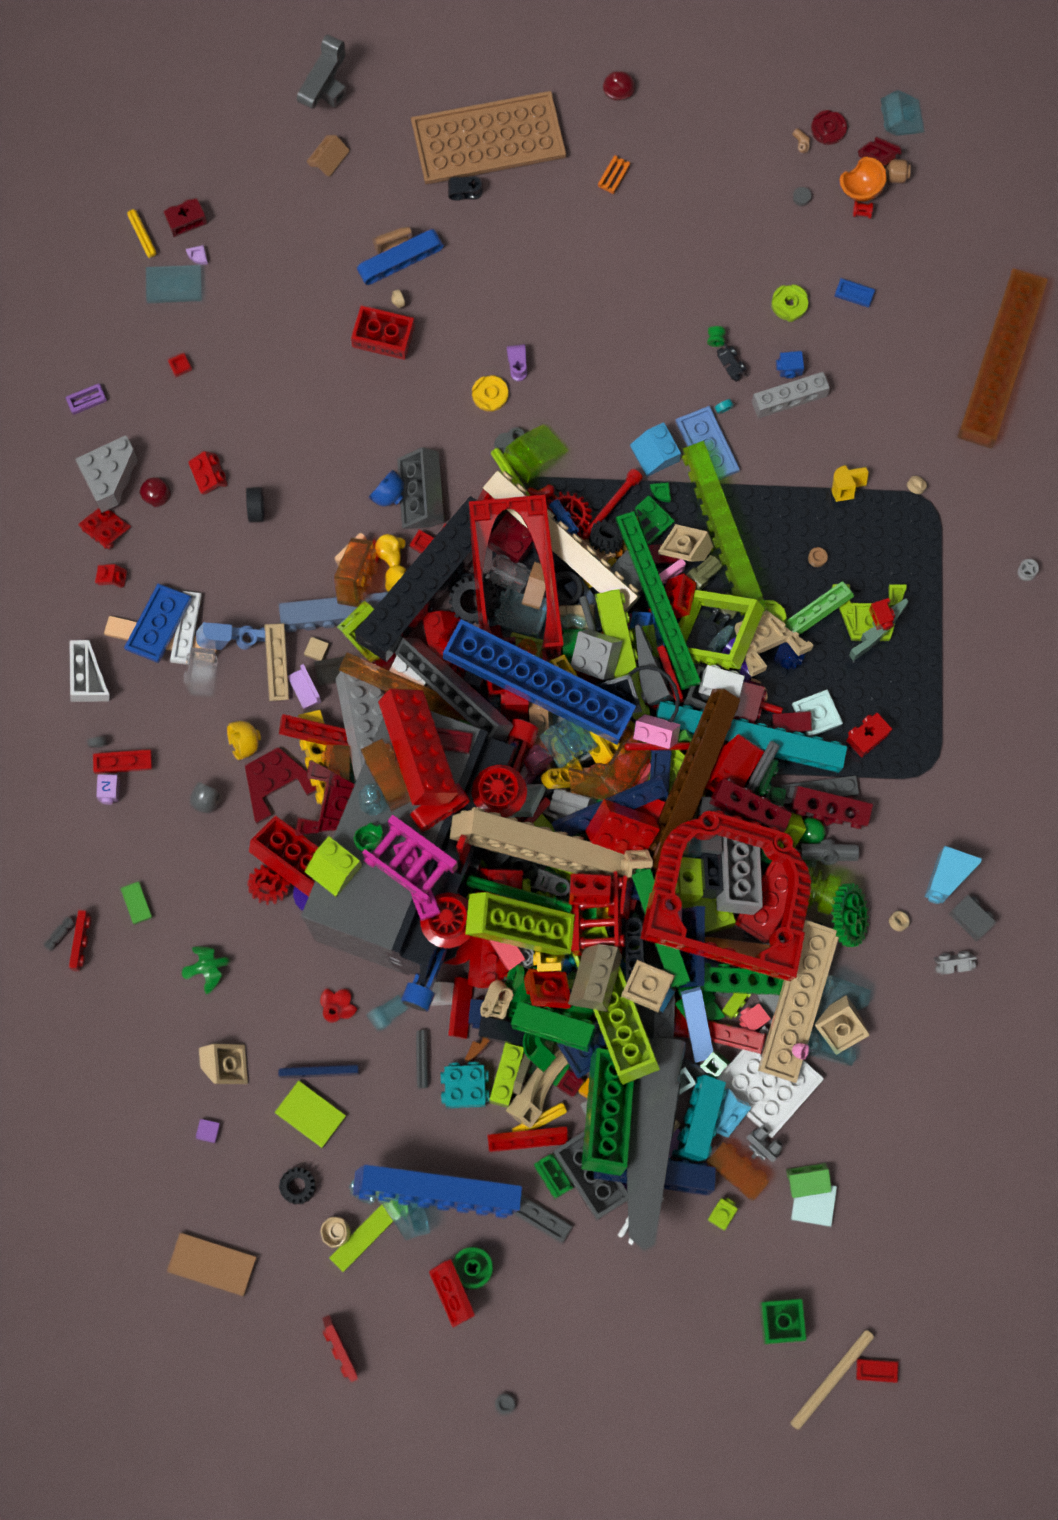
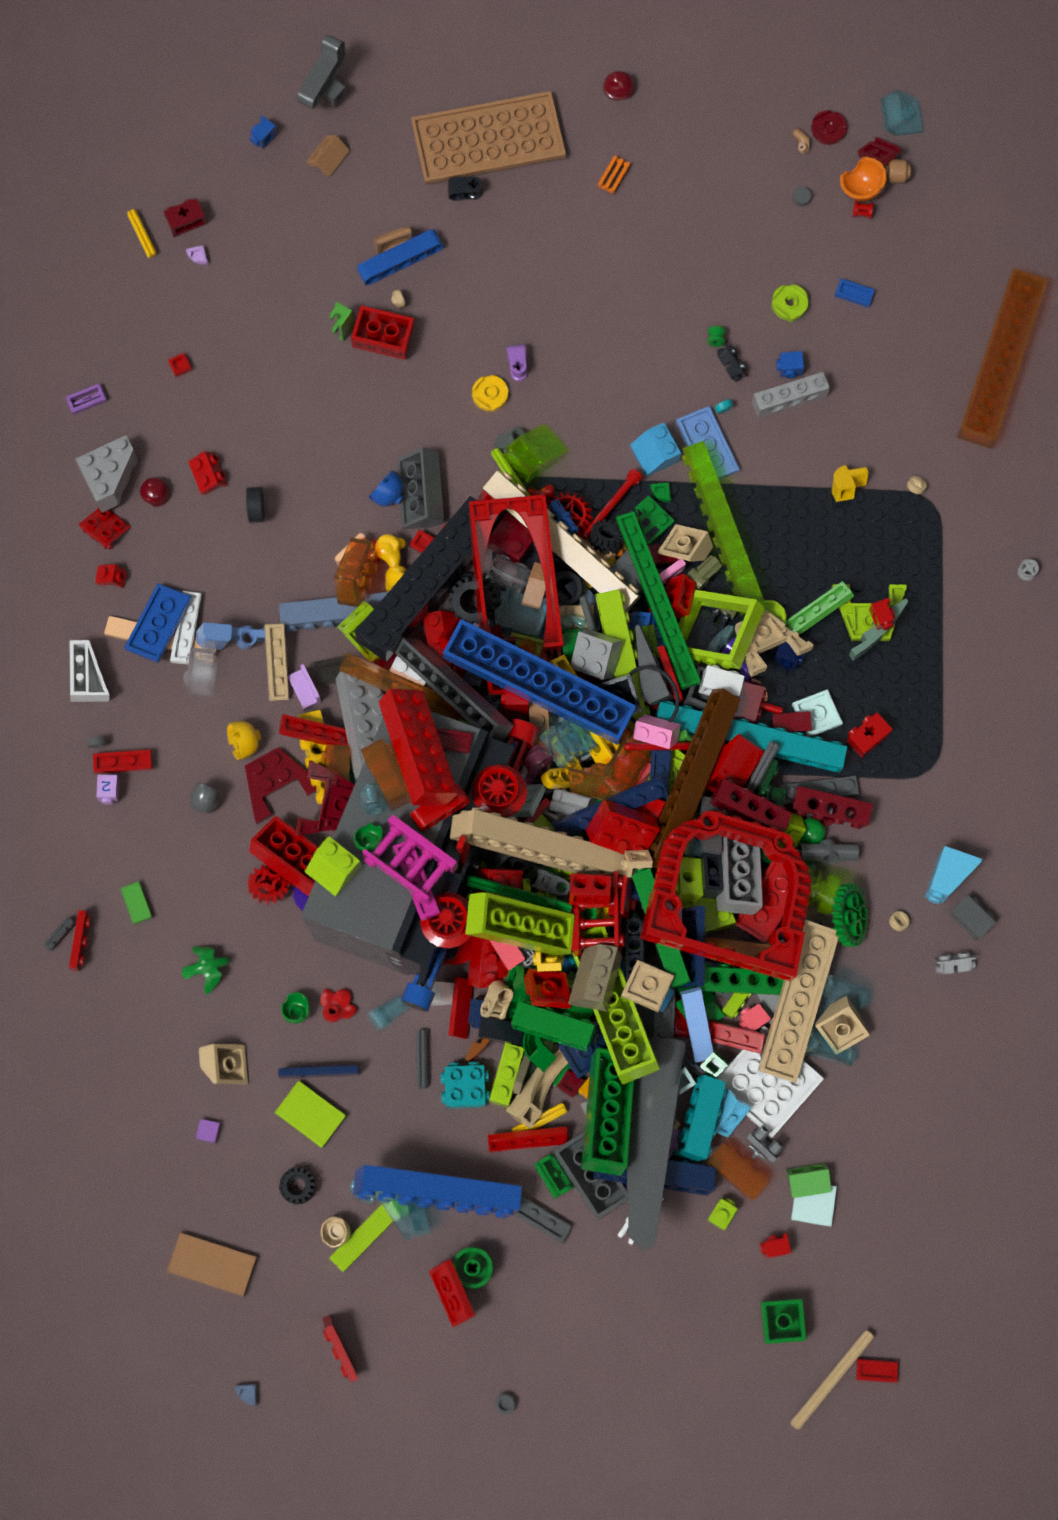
(173, 284): clear light blue tile -> none
(247, 1393): none -> sand blue tile
(263, 133): none -> blue brick
(295, 1008): none -> green hair
(316, 649): tan tile -> none
(344, 320): none -> bright green hinge
(775, 1247): none -> red brick
(800, 1050): bright pink hinge -> none
(817, 557): medium nougat tile -> none

